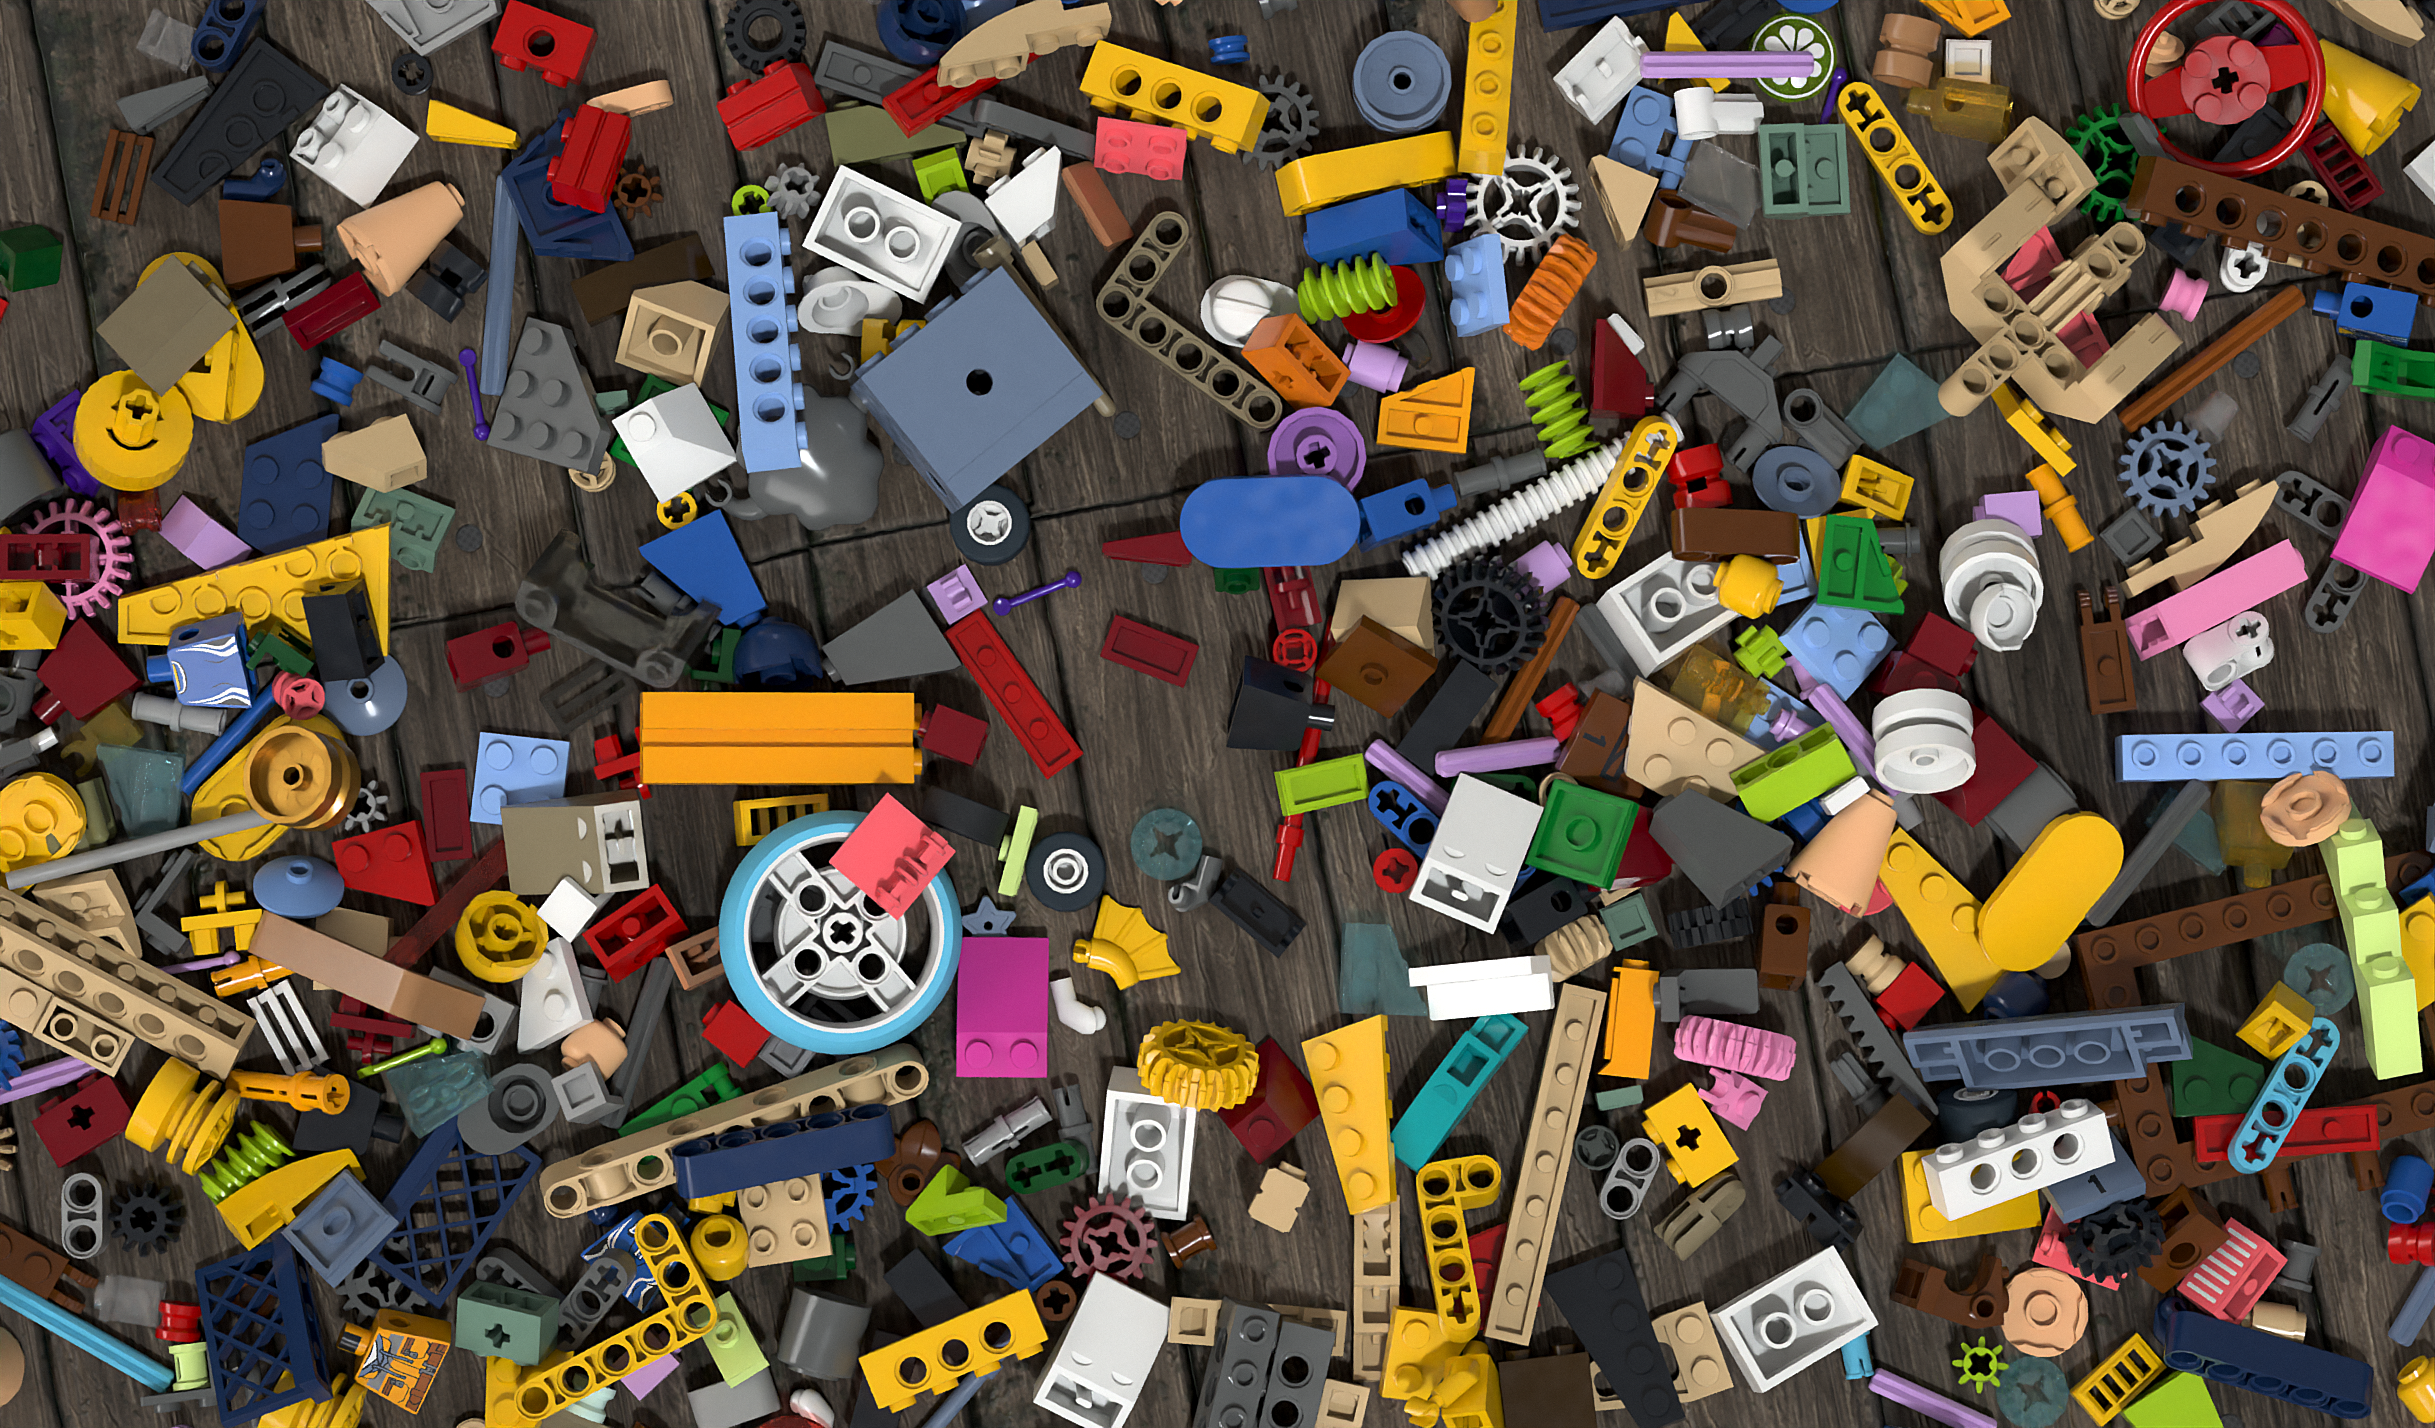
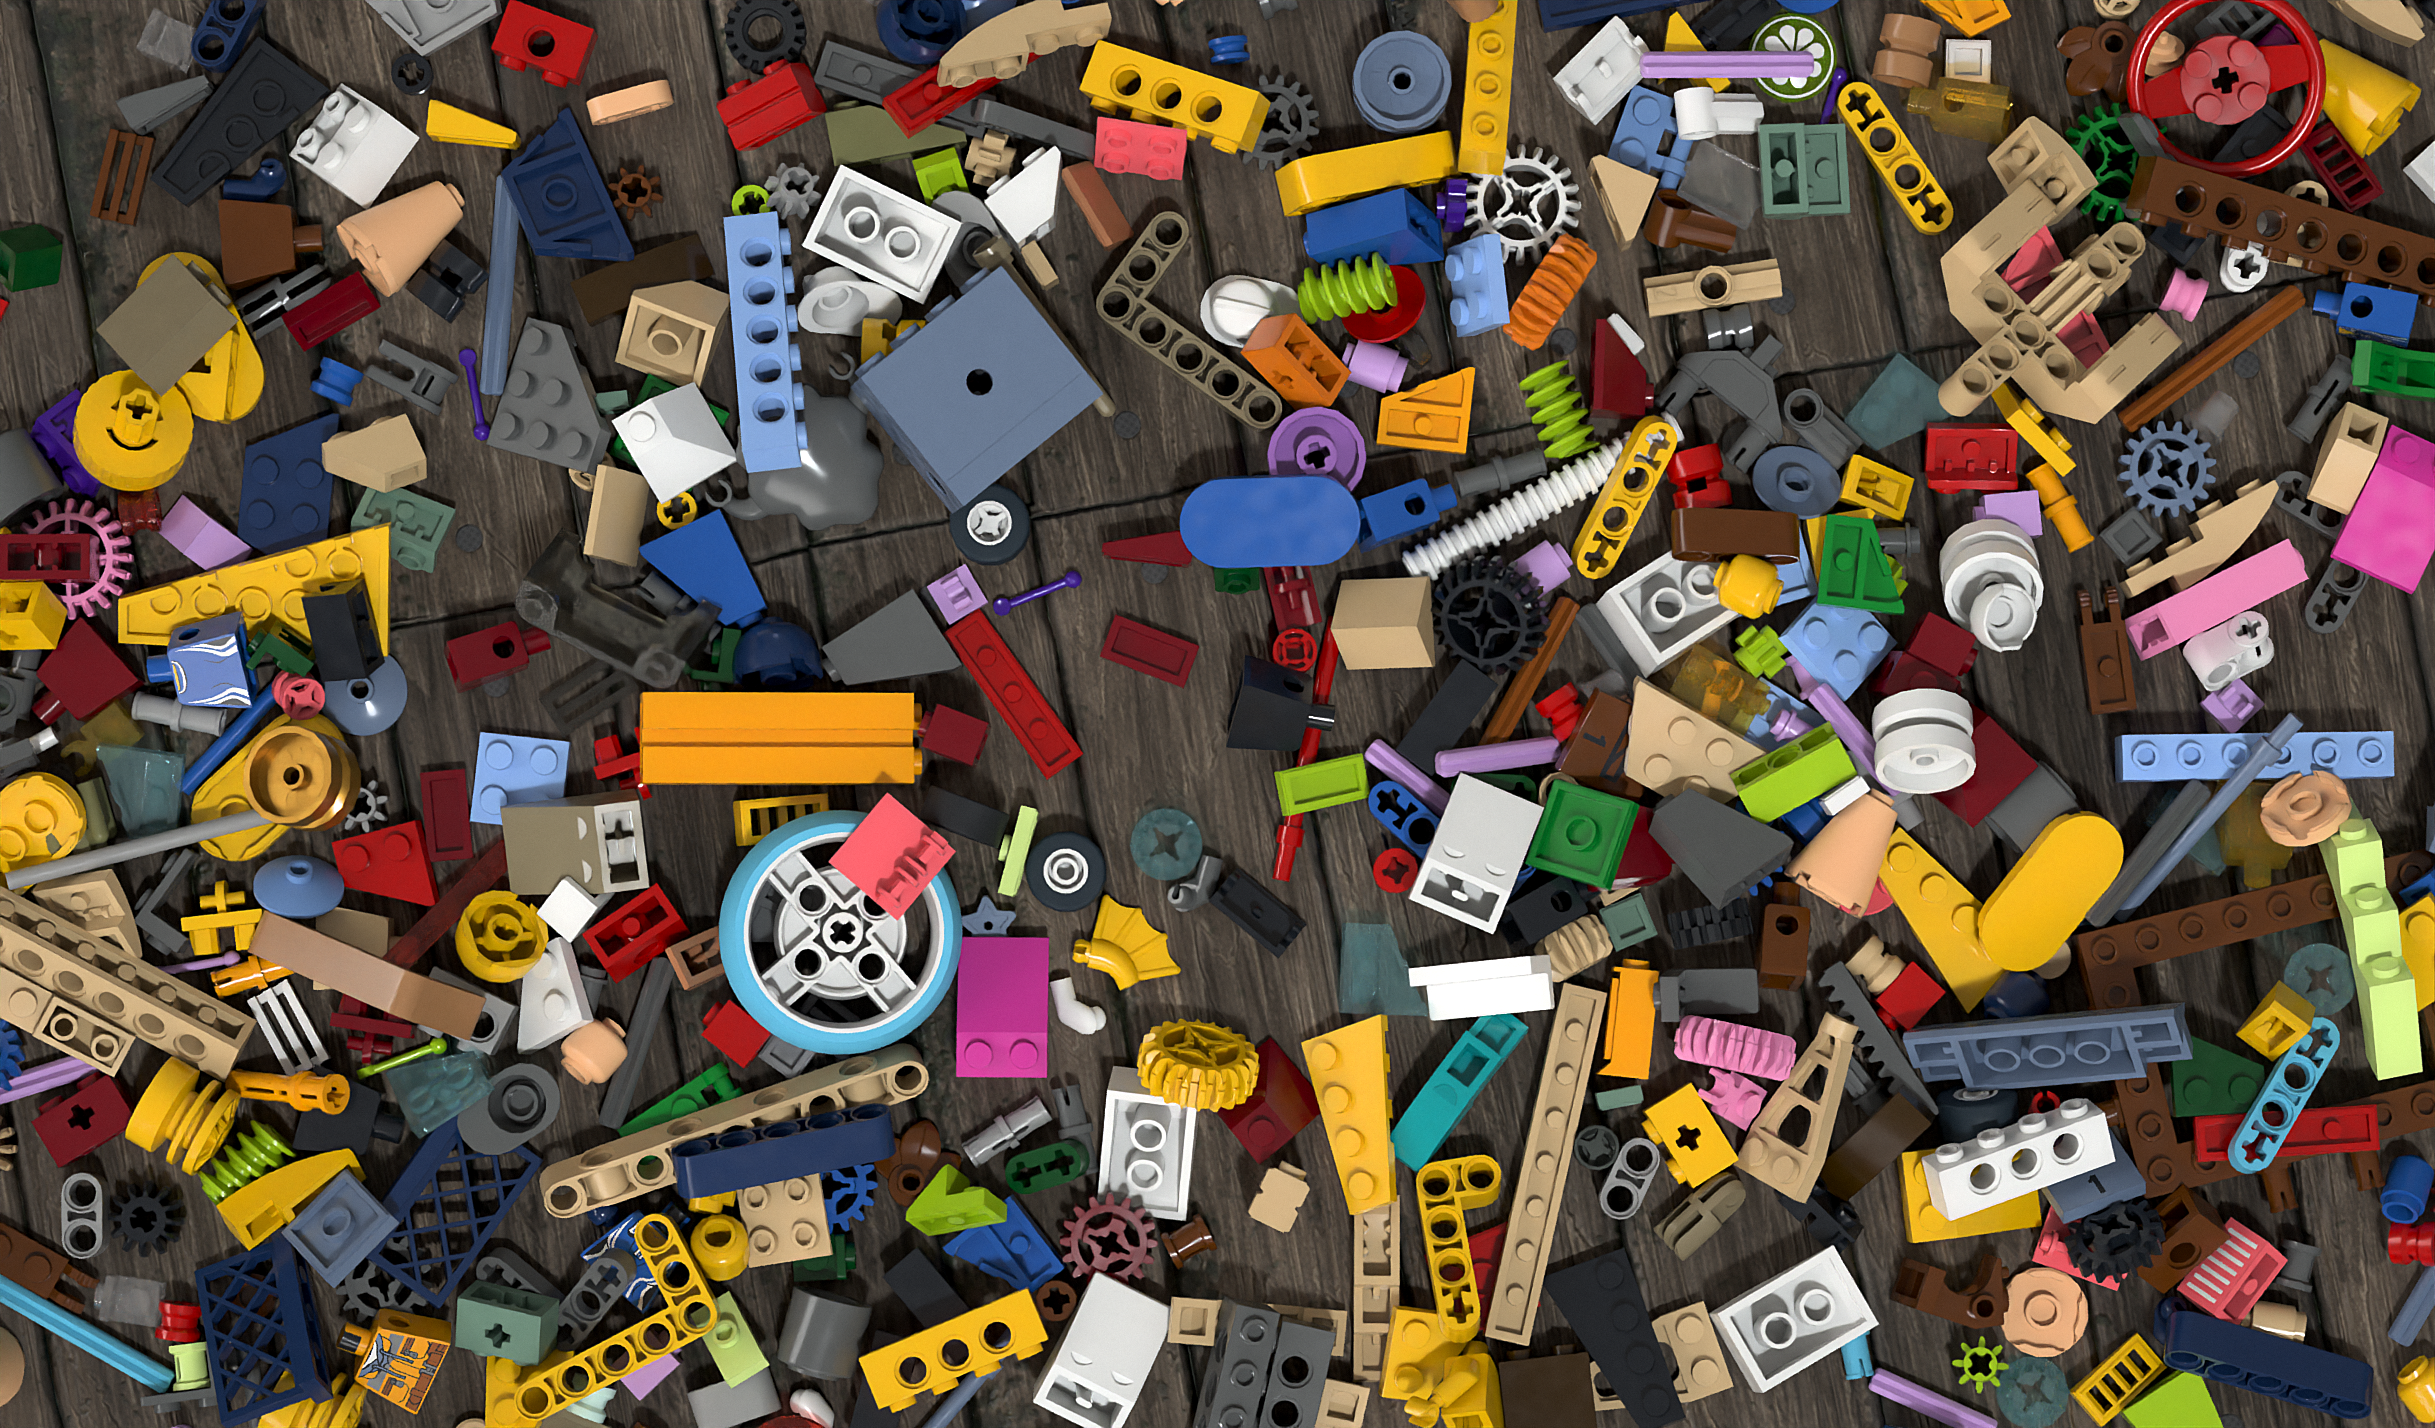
(584, 1094): light grey panel -> none
(591, 158): red brick -> none
(616, 516): none -> tan slope
(1376, 666): reddish brown plate -> none
(1768, 1155): none -> tan plate
(1970, 457): none -> red bracket
(2093, 63): none -> reddish brown plate
(2265, 752): none -> sand blue bar
(2347, 457): none -> tan slope

